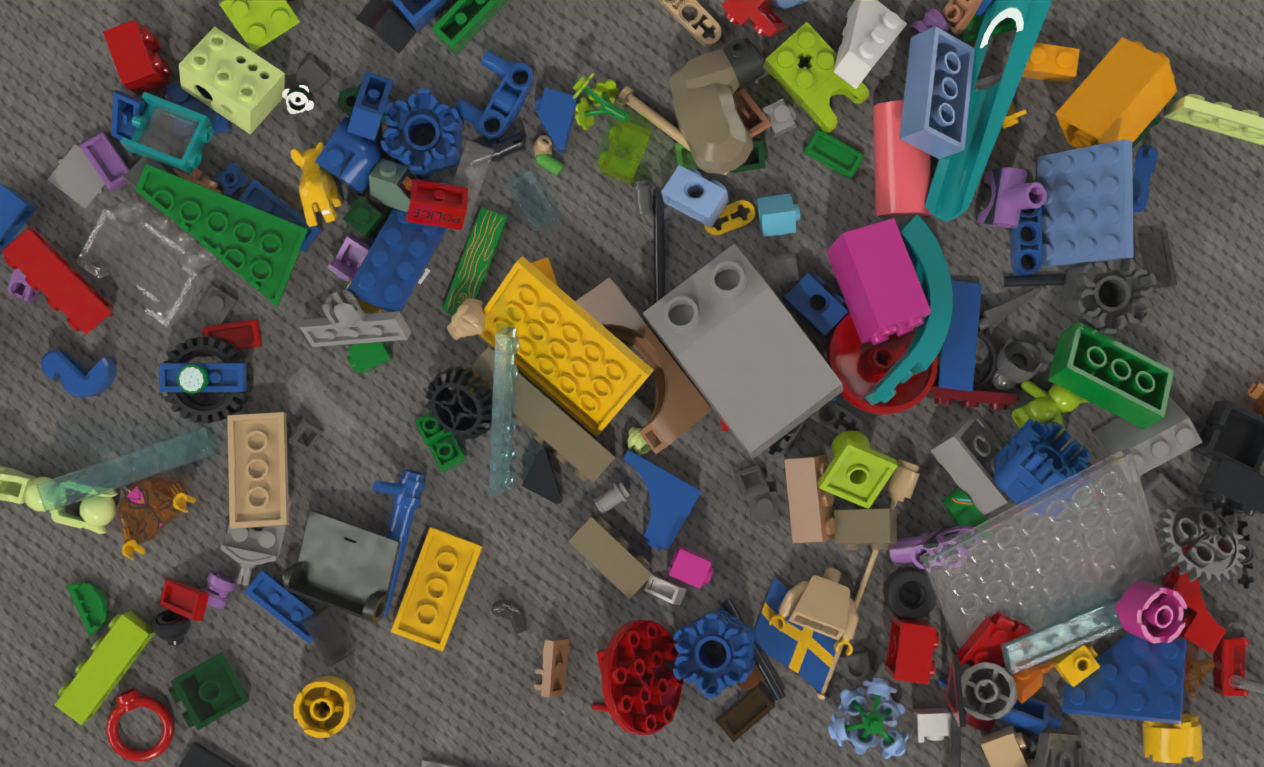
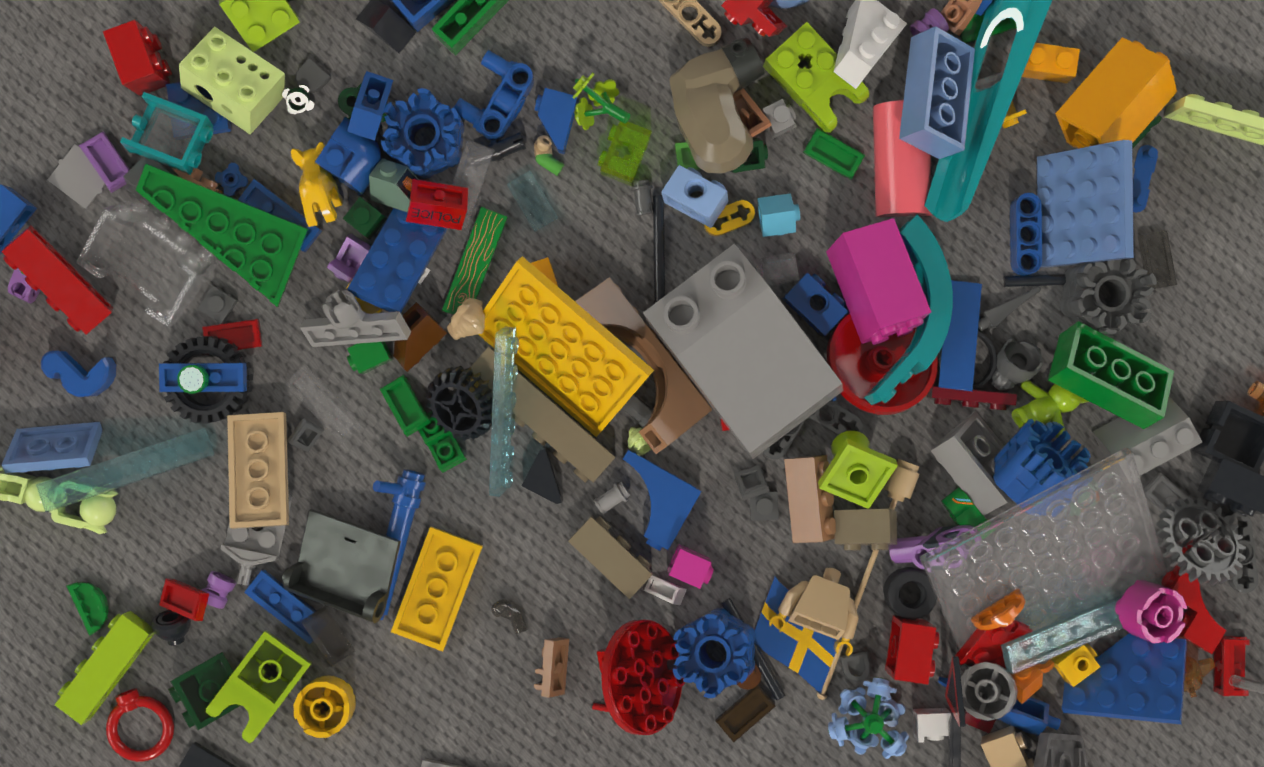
(52, 447): none -> medium blue plate
(123, 110): blue slope -> none
(149, 510): clear orange torso -> none
(255, 690): none -> lime brick
(405, 405): none -> green tile
(423, 337): none -> reddish brown slope
(626, 96): tan bar -> none
(1001, 612): none -> orange plate
(1009, 197): medium lavender connector -> none
(1173, 741): yellow brick -> none

